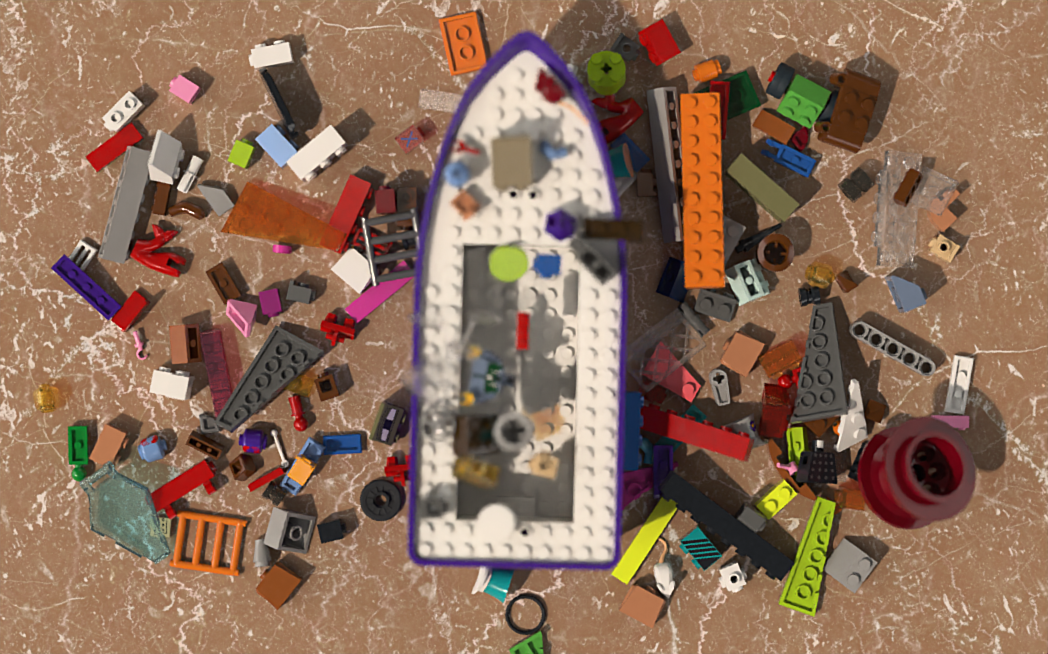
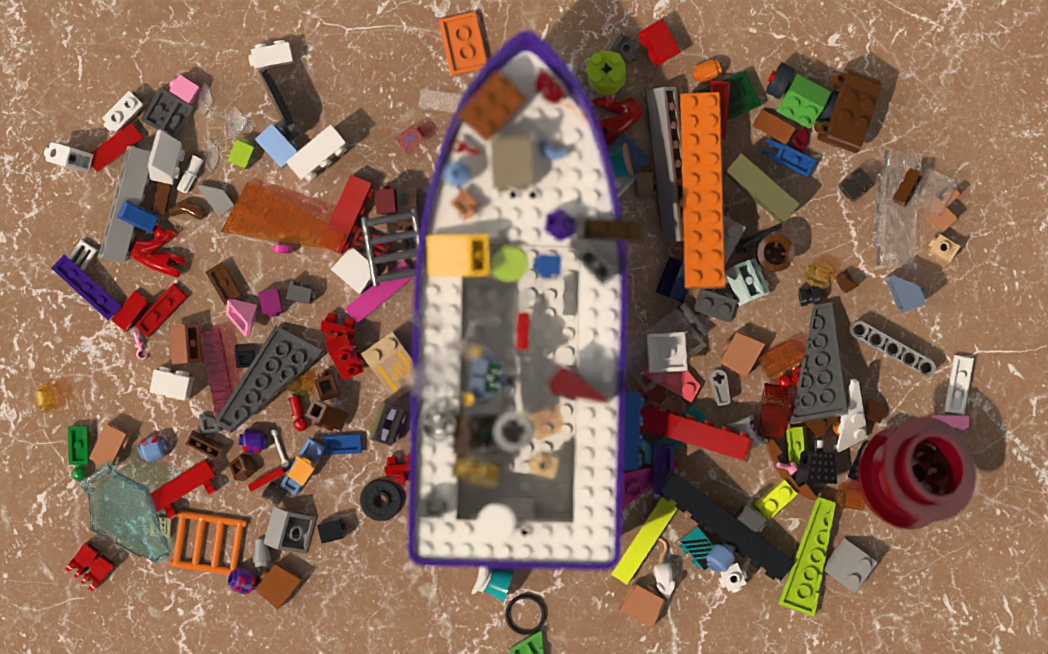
(60, 155): none -> white torso
(87, 557): none -> red legs
(138, 216): none -> blue tile
(160, 310): none -> red tile
(167, 113): none -> dark grey slope
(237, 126): none -> clear plant
(242, 581): none -> dark purple head
(244, 354): none -> black slope
(326, 415): none -> reddish brown brick
(345, 357): none -> red brick
(389, 363): none -> tan slope
(458, 255): none -> yellow slope
(490, 106): none -> dark orange brick
(570, 385): none -> dark red slope
(667, 352): none -> white tile
(720, 558): none -> medium blue head

